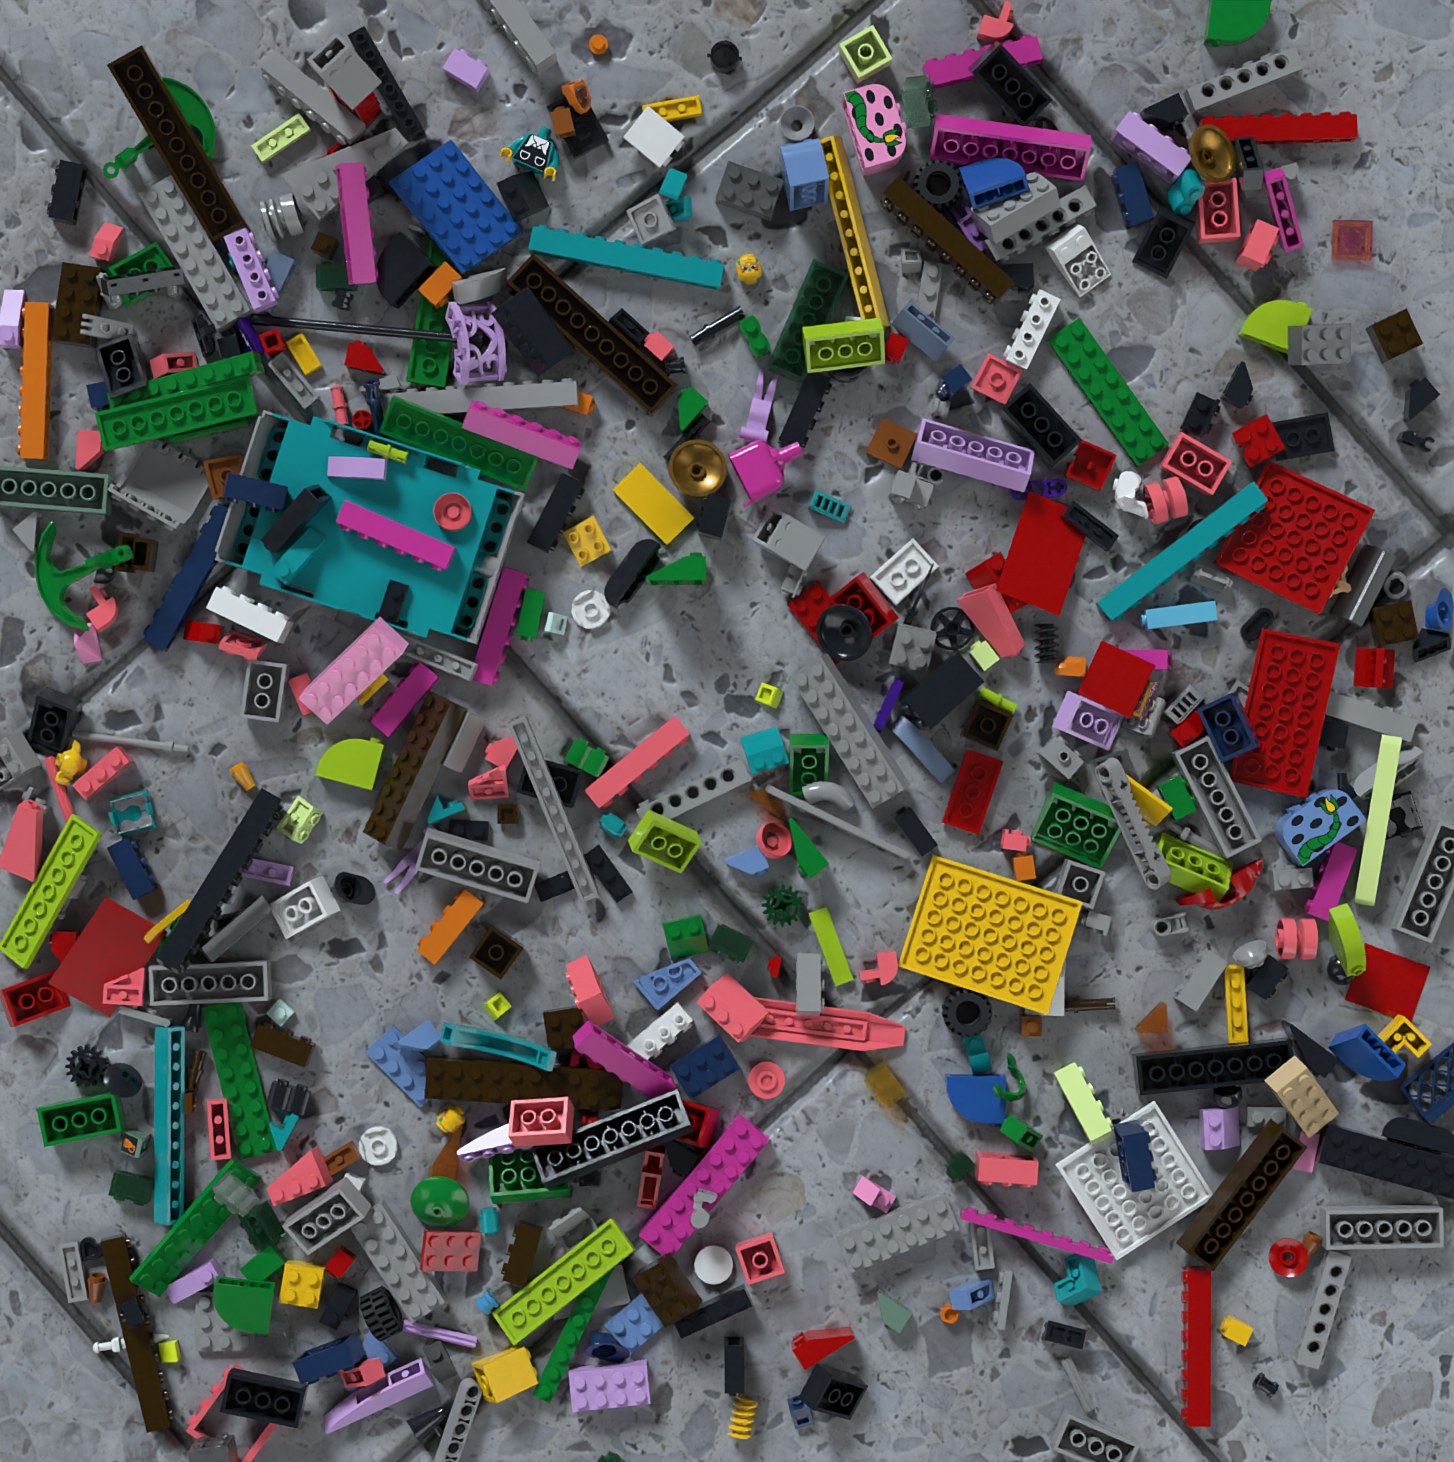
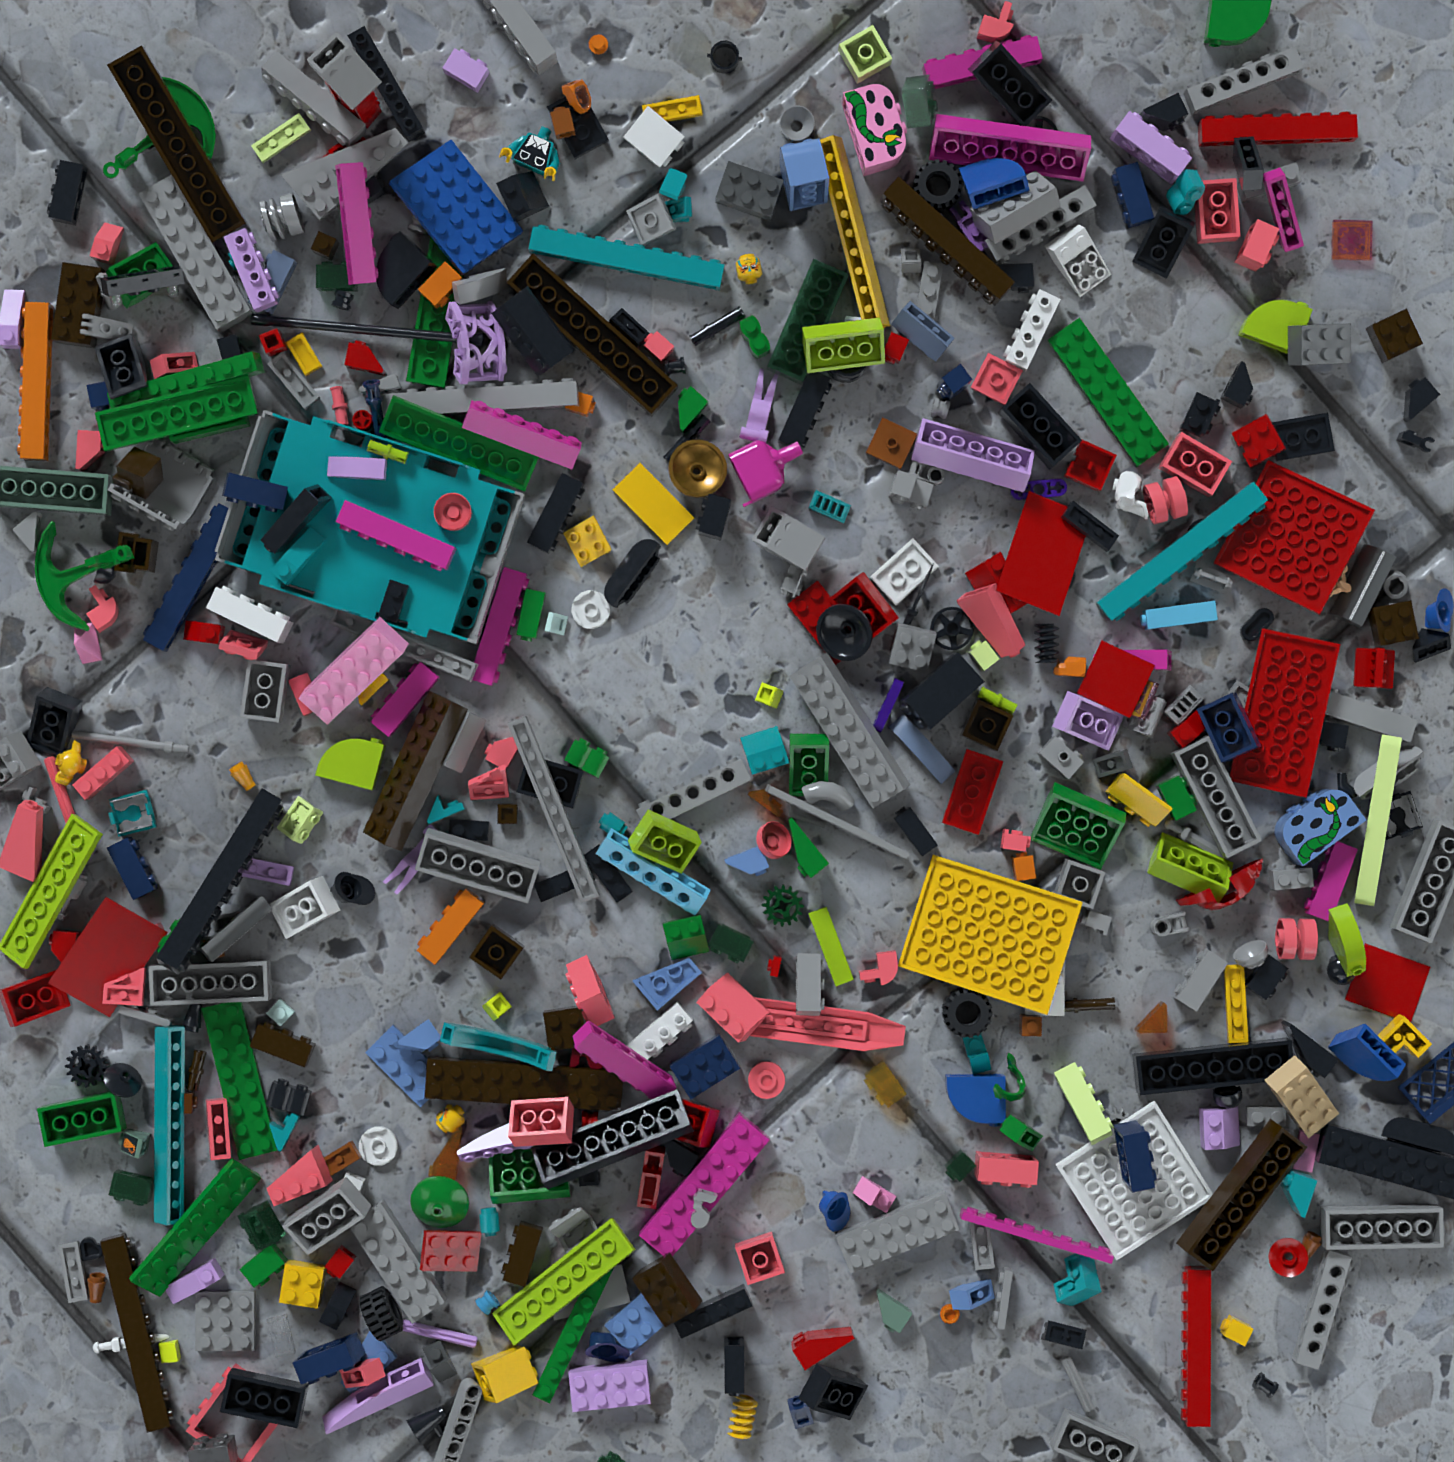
(131, 1311): black brick -> none
(139, 472): none -> dark brown plate
(166, 922): yellow tile -> none
(203, 334): black hinge -> none
(217, 470): dark orange plate -> none
(235, 1194): clear brick -> none
(244, 1303): green brick -> none
(248, 336): dark purple slope -> none
(636, 762): coral brick -> none
(658, 881): none -> medium azure brick
(685, 571): green slope -> none
(713, 1264): white tile -> none
(835, 1209): none -> blue piece
(1110, 777): light grey gear -> none
(1212, 153): pearl gold dish -> none
(1298, 1190): none -> teal slope

